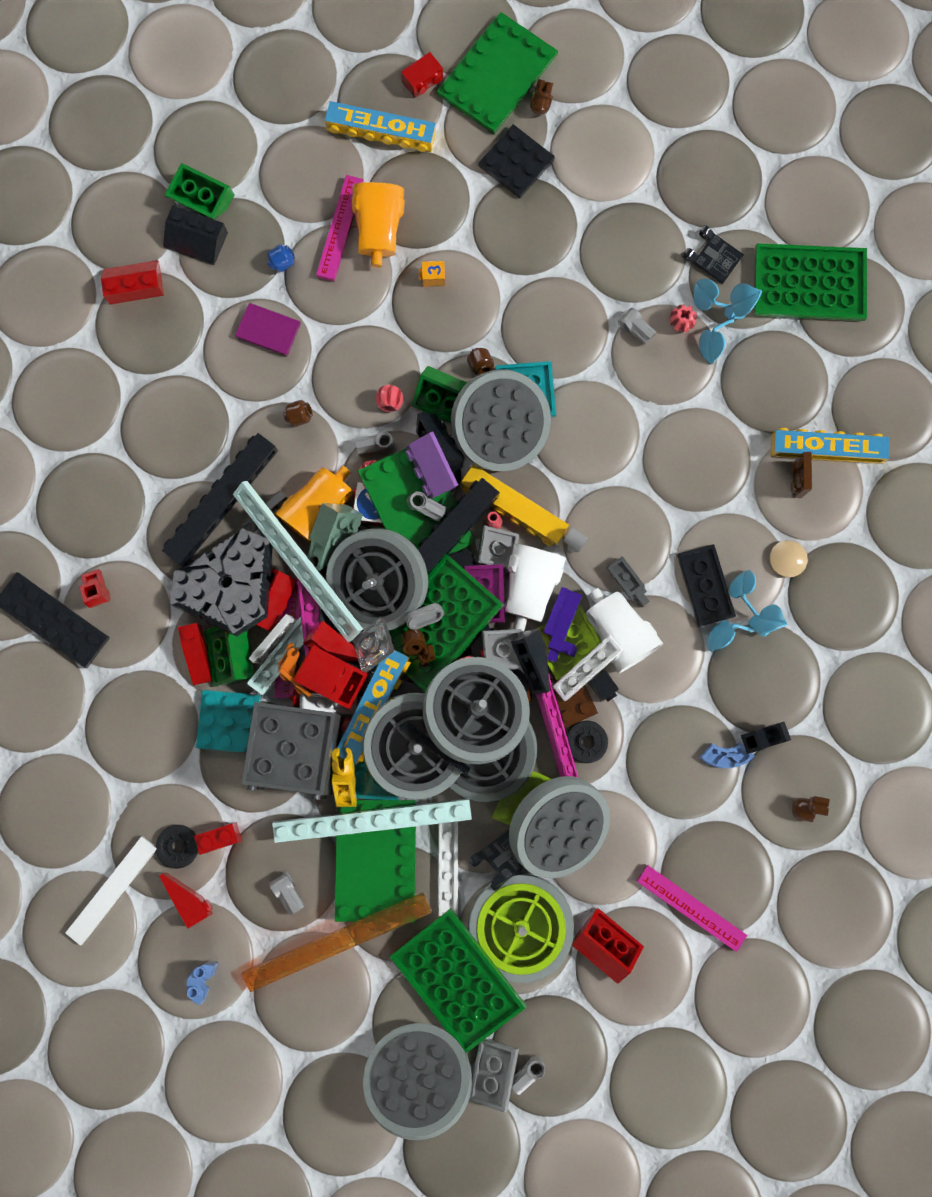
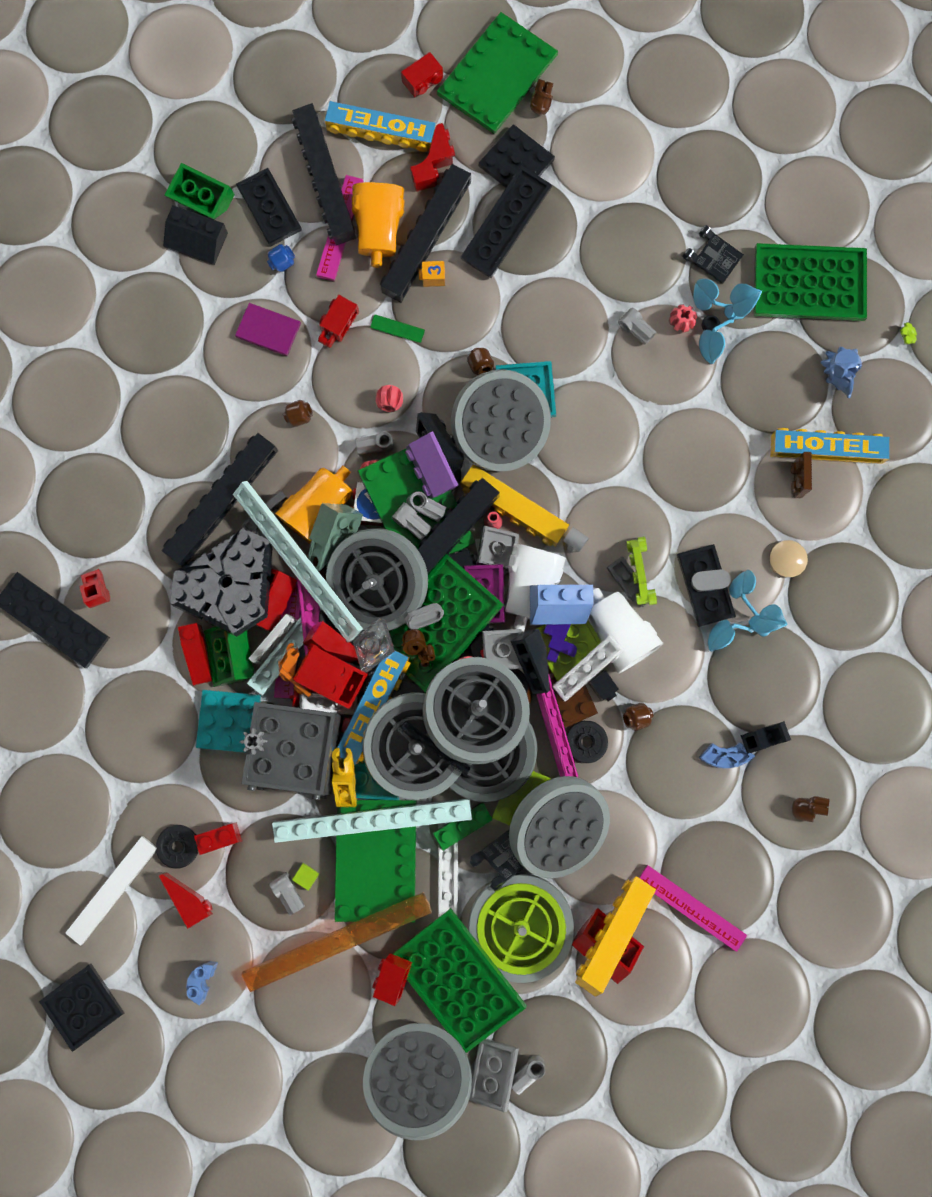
(81, 1007): none -> black plate
(132, 282): red slope -> none
(259, 741): none -> light grey gear
(269, 207): none -> black tile
(306, 876): none -> lime tile
(324, 174): none -> black brick
(337, 320): none -> red brick
(391, 979): none -> red brick
(397, 328): none -> green piece
(408, 518): none -> light grey piece
(426, 233): none -> black brick
(437, 393): green slope -> none
(440, 155): none -> red arch
(455, 831): none -> green plate
(506, 221): none -> black plate
(560, 604): none -> medium blue slope
(615, 936): none -> yellow brick
(636, 547): none -> lime plate
(638, 716): none -> reddish brown head
(710, 322): none -> black plate
(710, 580): none -> light grey tile
(842, 368): none -> medium blue head
(908, 333): none -> lime plant

